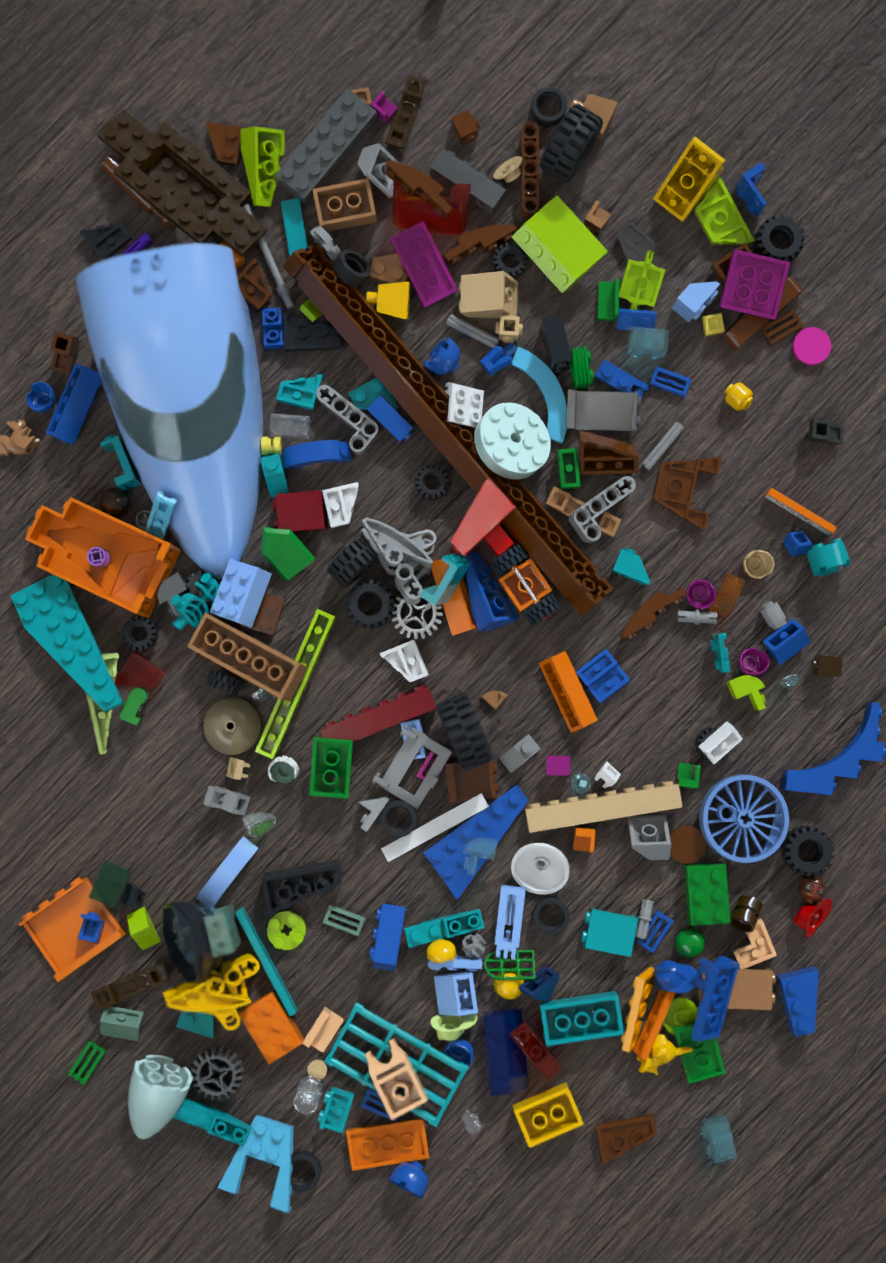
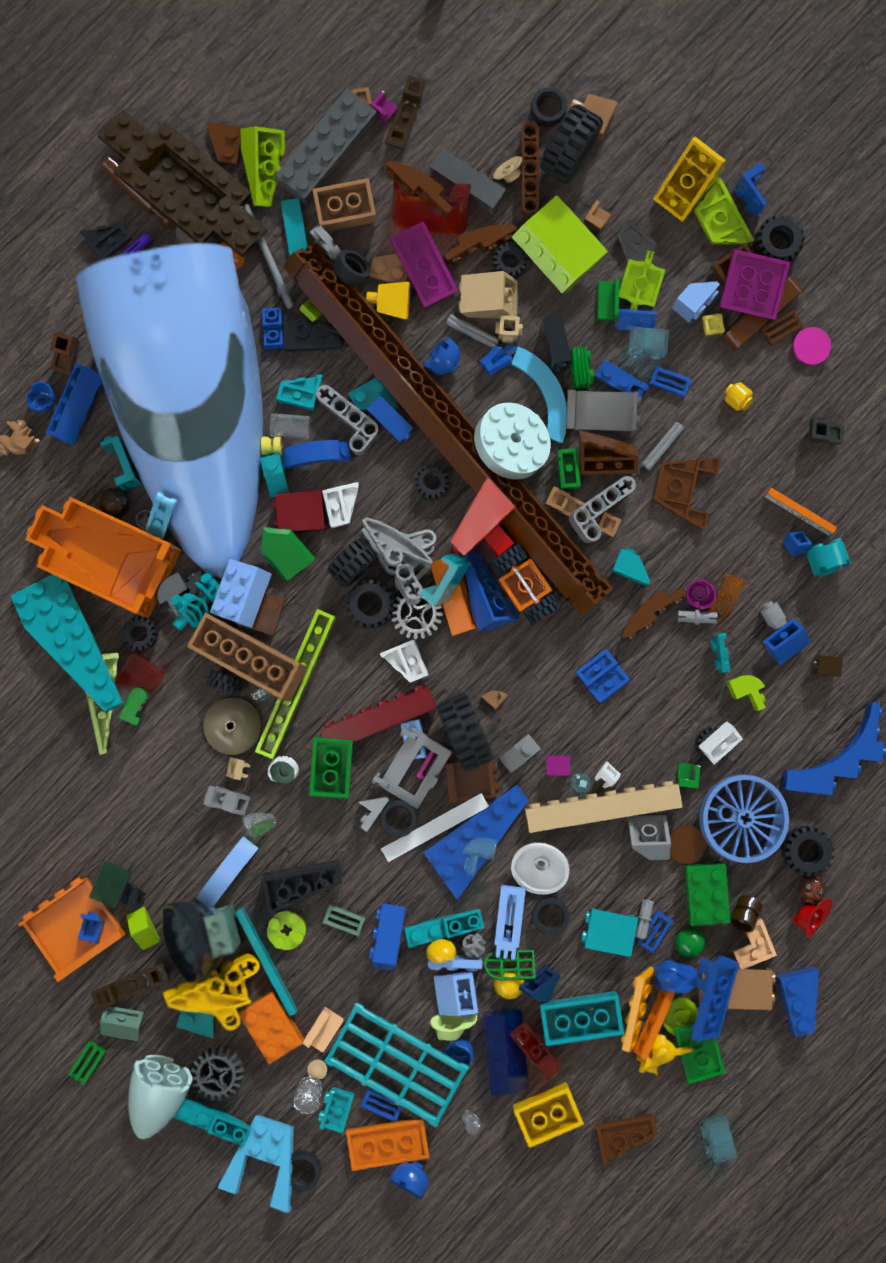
(102, 559): medium lavender wheel -> none
(254, 285): reddish brown wing -> none
(372, 164): light grey slope -> none
(394, 1074): light nougat brick -> none
(464, 404): white plate -> none
(465, 127): reddish brown brick -> none
(568, 691): orange brick -> none
(584, 839): orange panel -> none
(753, 662): magenta hair -> none
(758, 564): tan hair -> none
(789, 680): clear light blue tile -> none

